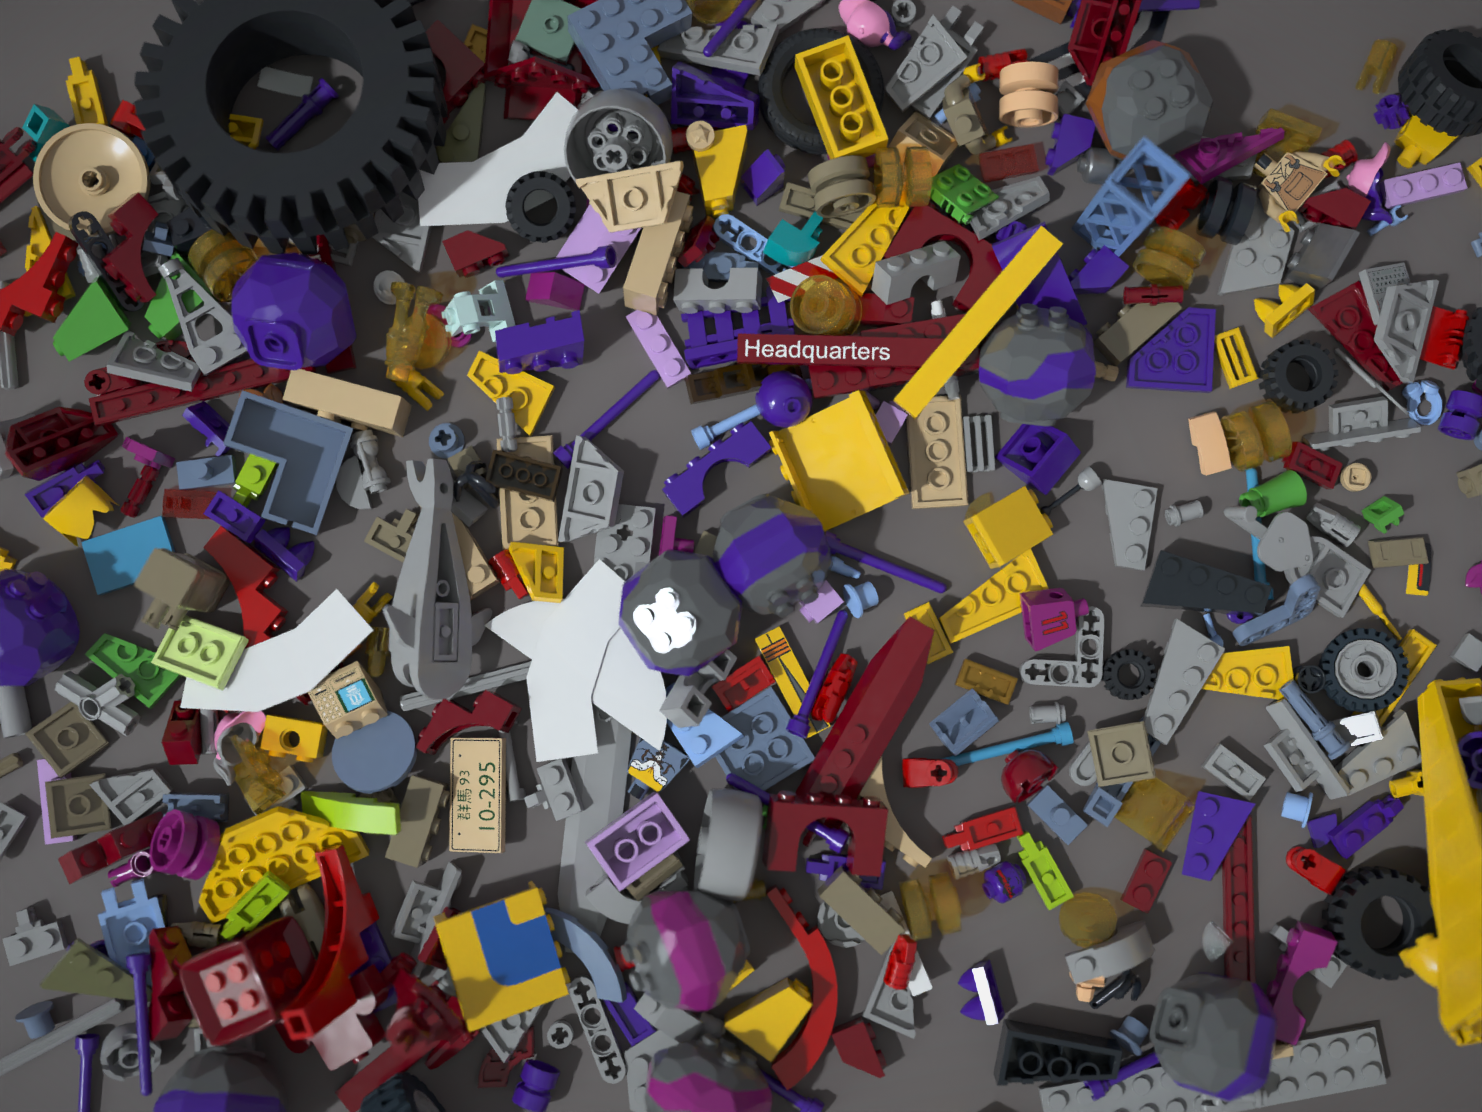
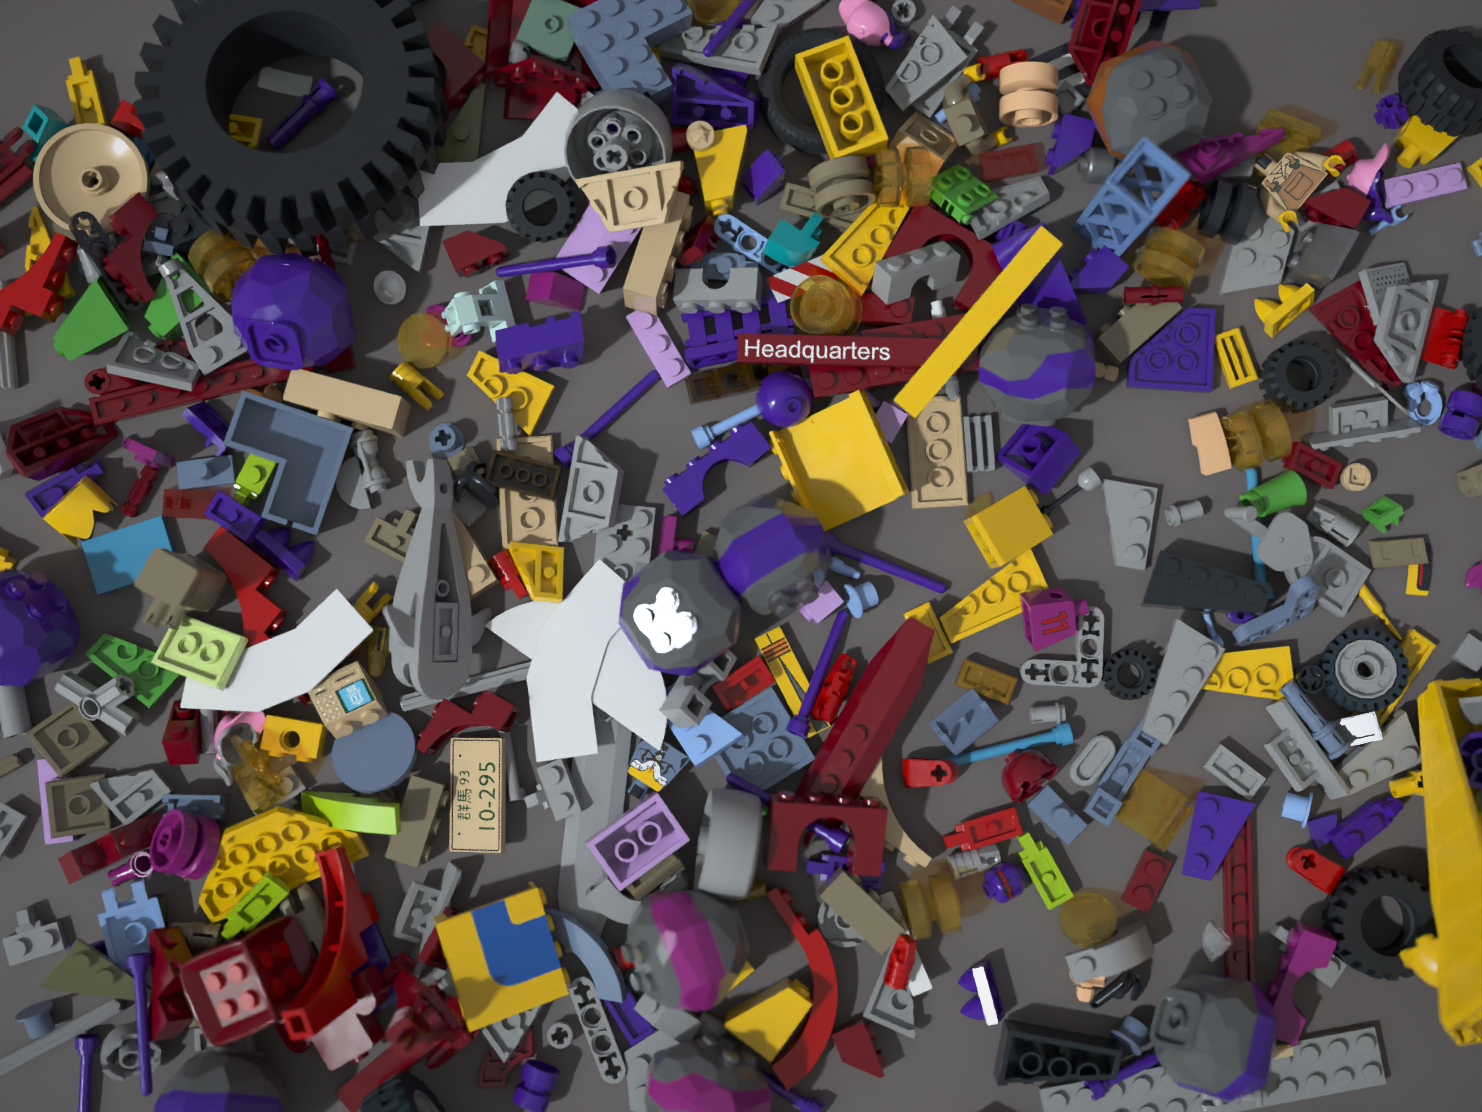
(404, 341): clear yellow piece -> none
(1121, 754): dark tan tile -> none

